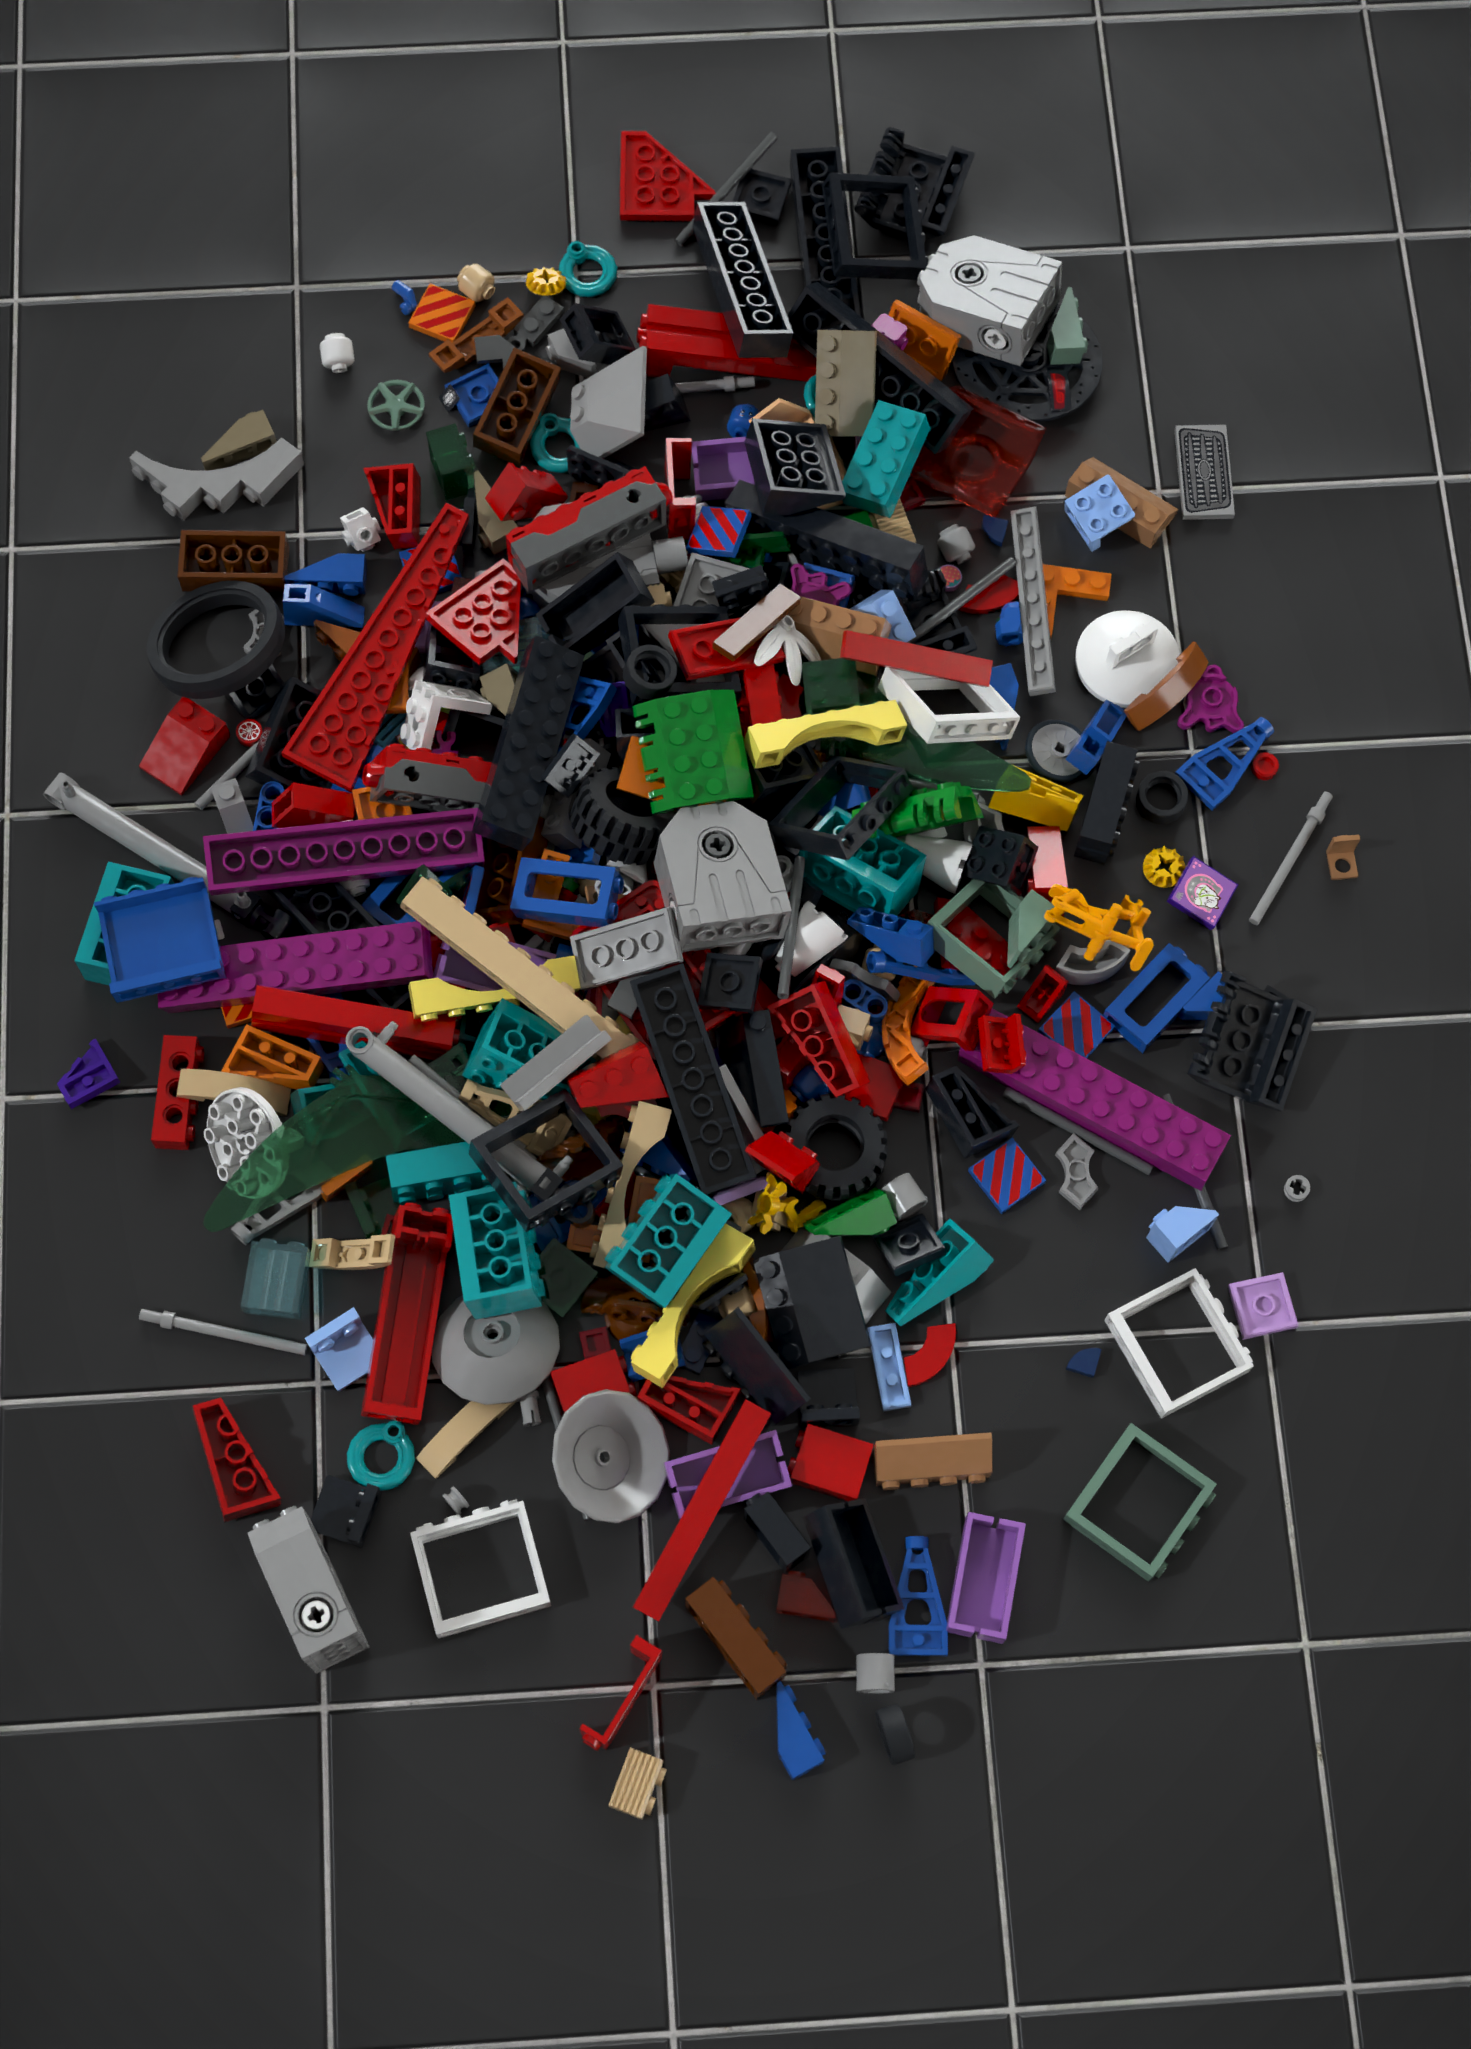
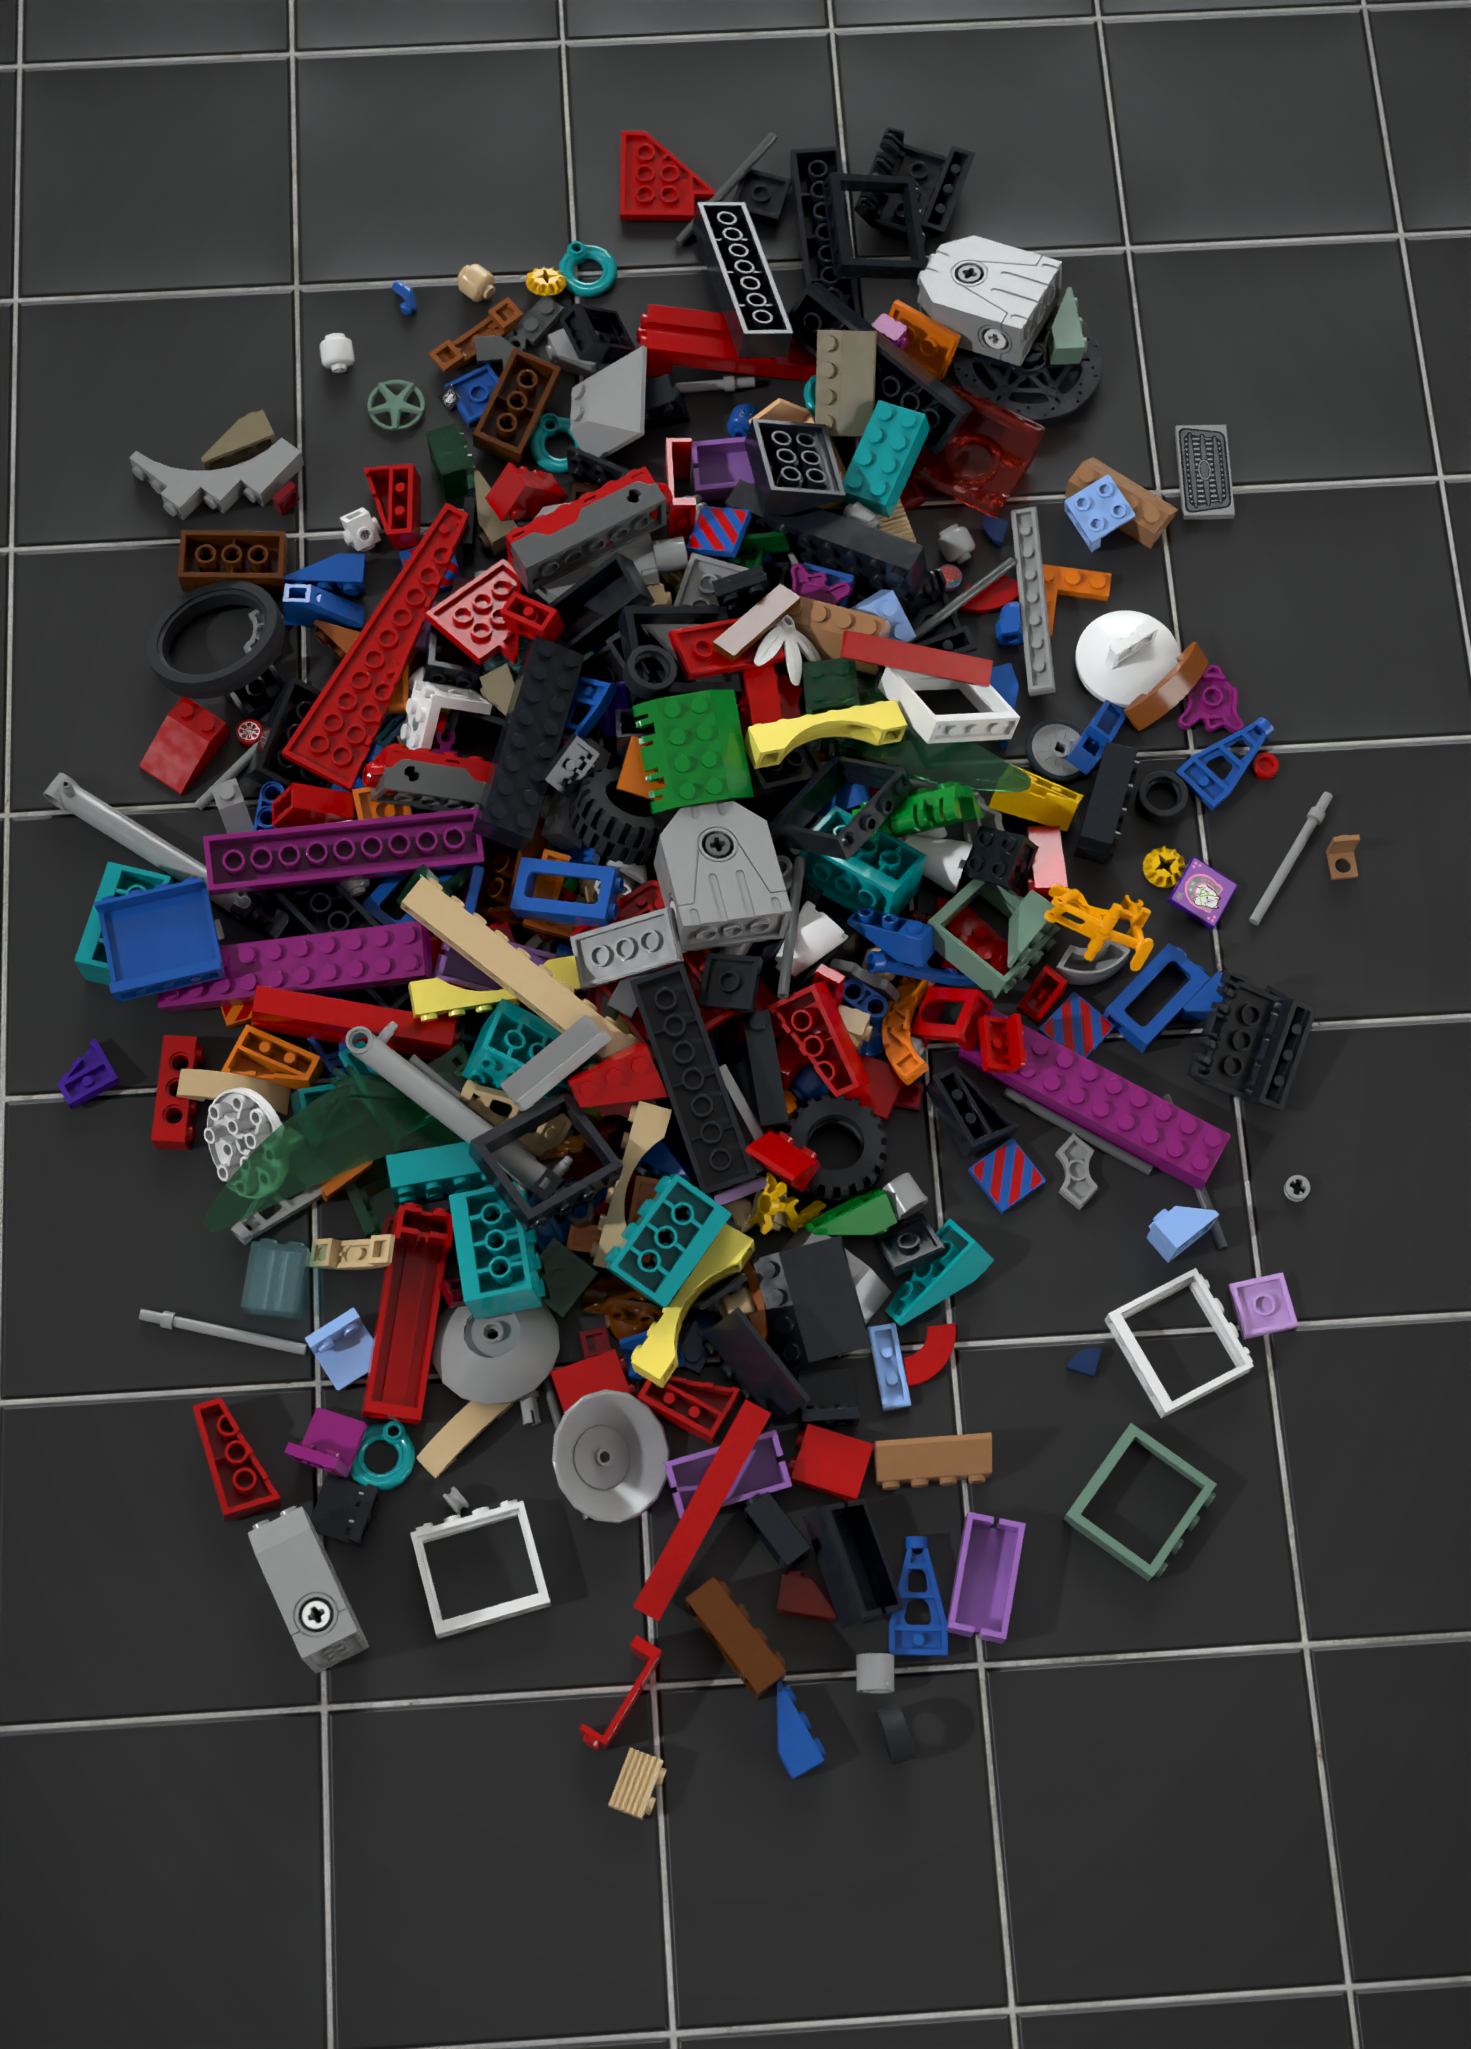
(285, 498): none -> dark red tile
(329, 1442): none -> magenta bracket
(441, 313): orange tile -> none
(453, 1292): none -> dark red tile
(532, 618): none -> red brick
(861, 514): none -> light grey brick
(1059, 390): sticker -> none

